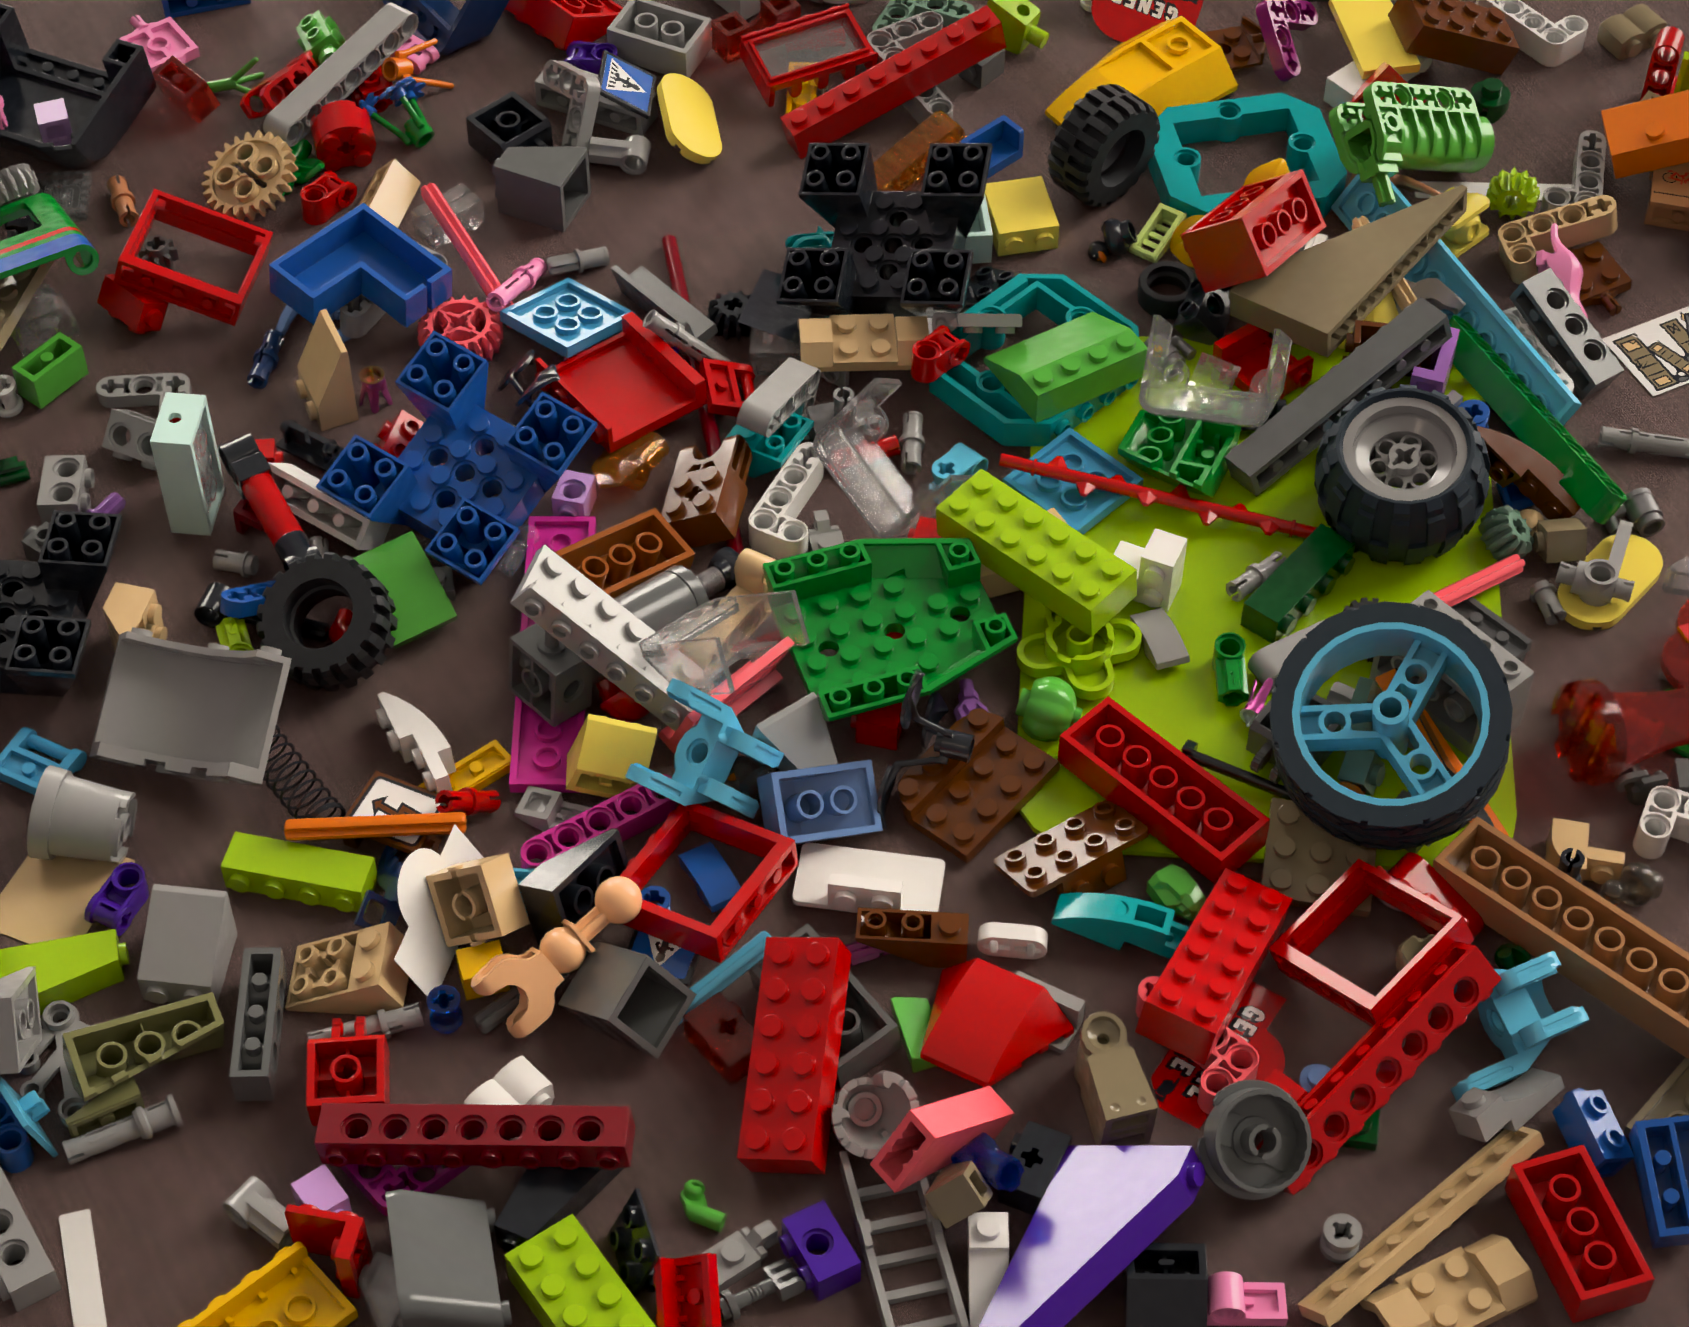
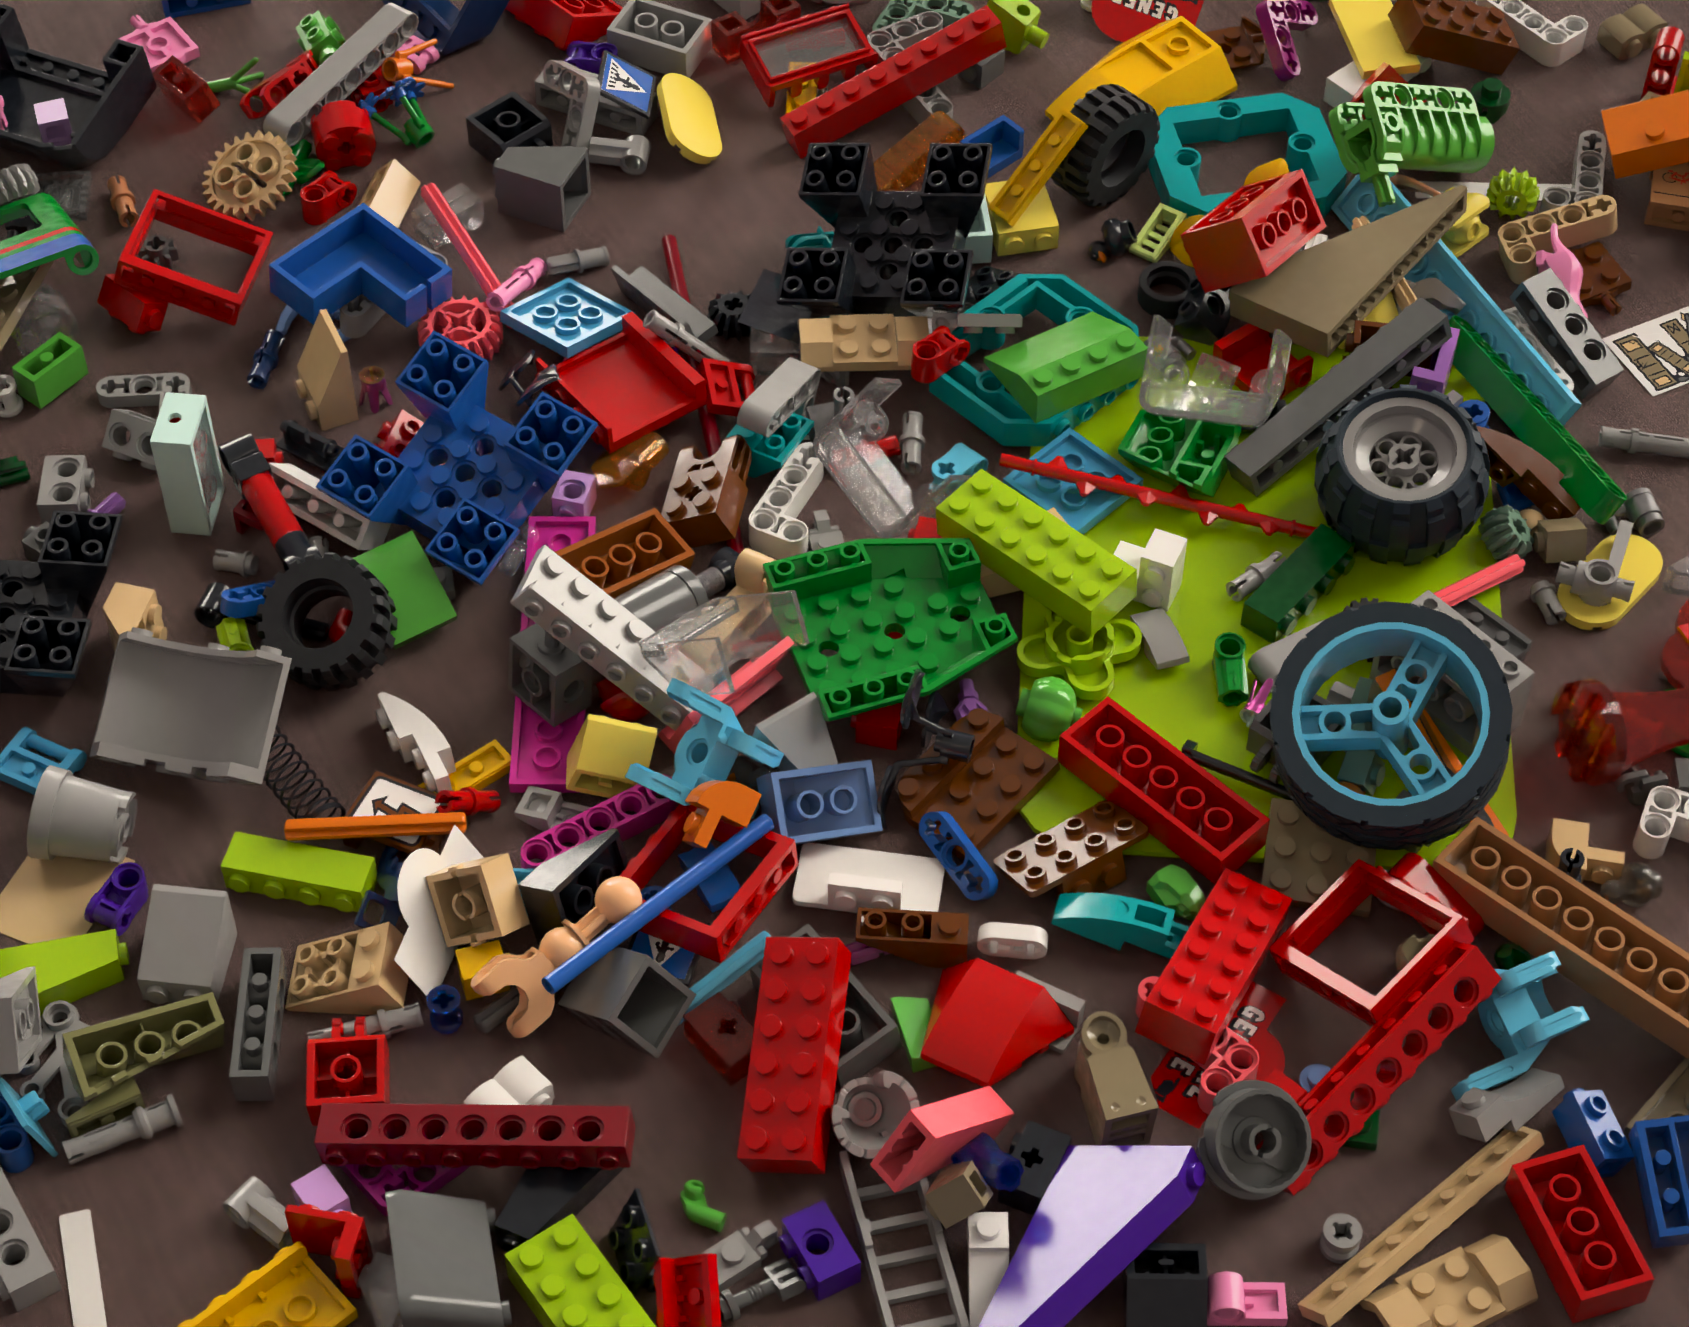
(657, 904): none -> blue piece
(715, 802): none -> orange brick
(943, 851): none -> blue beam
(1037, 166): none -> yellow tile

